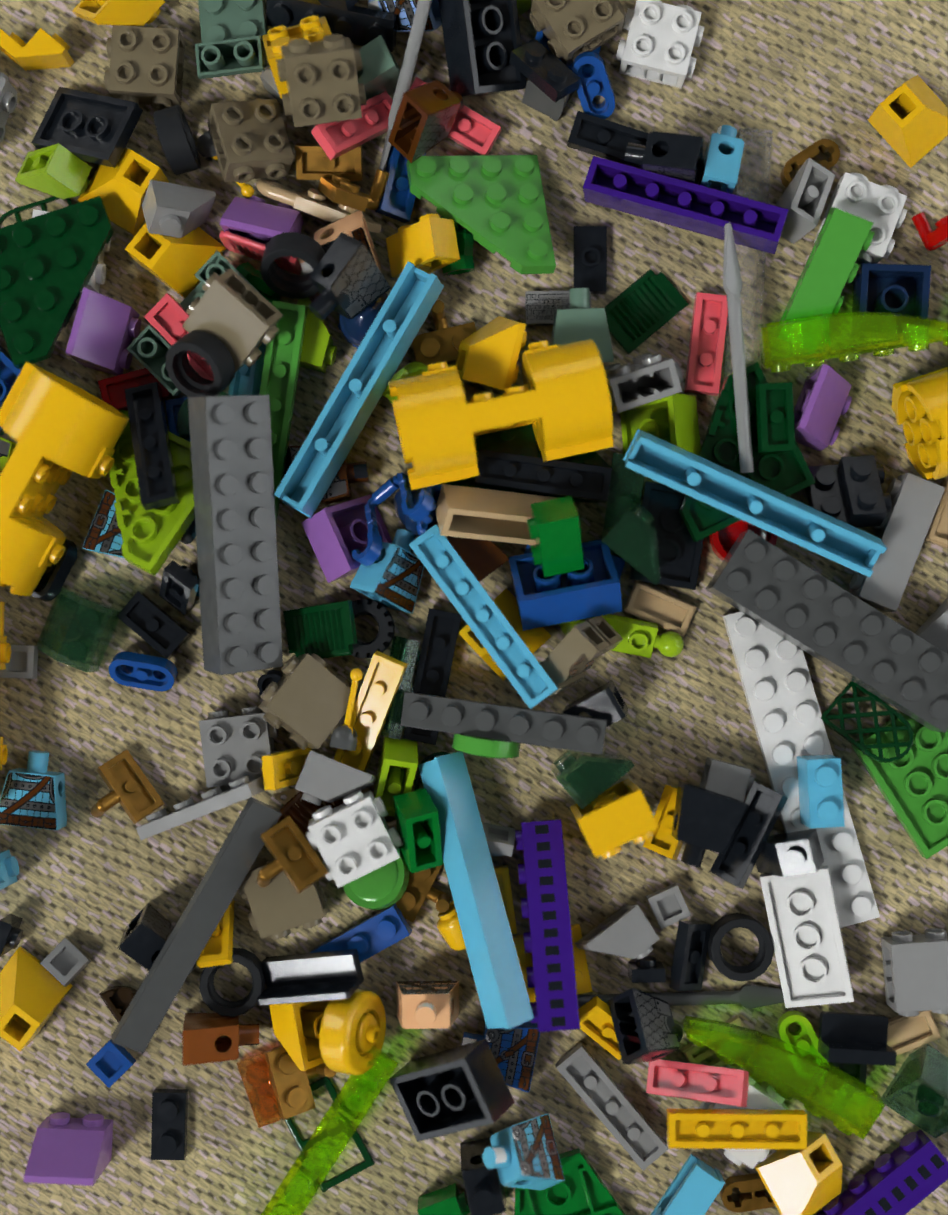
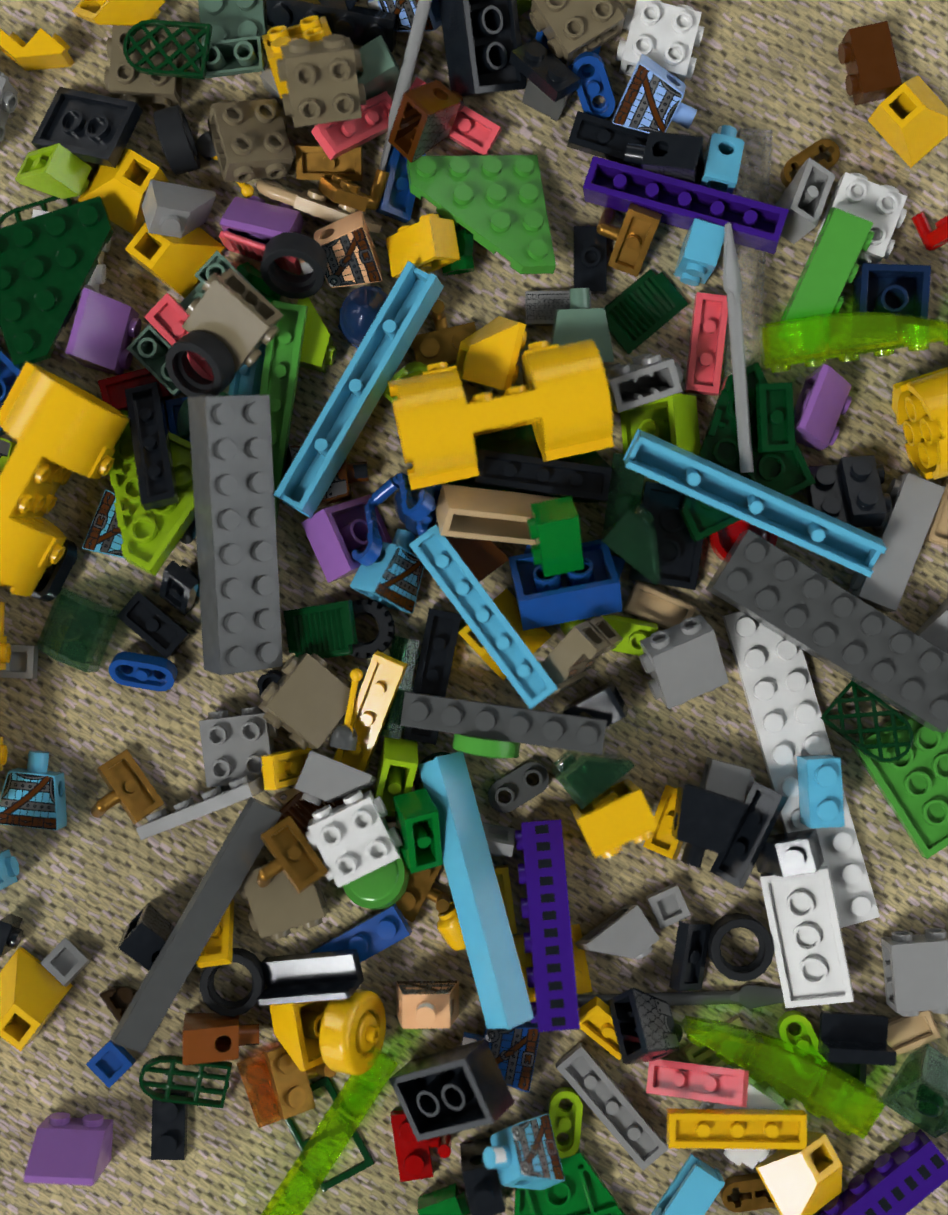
(163, 24): none -> dark green window
(195, 1100): none -> dark green window
(346, 280): torso -> none
(412, 1156): none -> red plate
(516, 784): none -> dark grey plate
(566, 1120): none -> lime plate
(631, 239): none -> pearl gold plate
(646, 971): black plate -> none
(653, 100): none -> torso
(683, 661): none -> light grey brick
(699, 252): none -> medium azure brick
(869, 63): none -> reddish brown brick

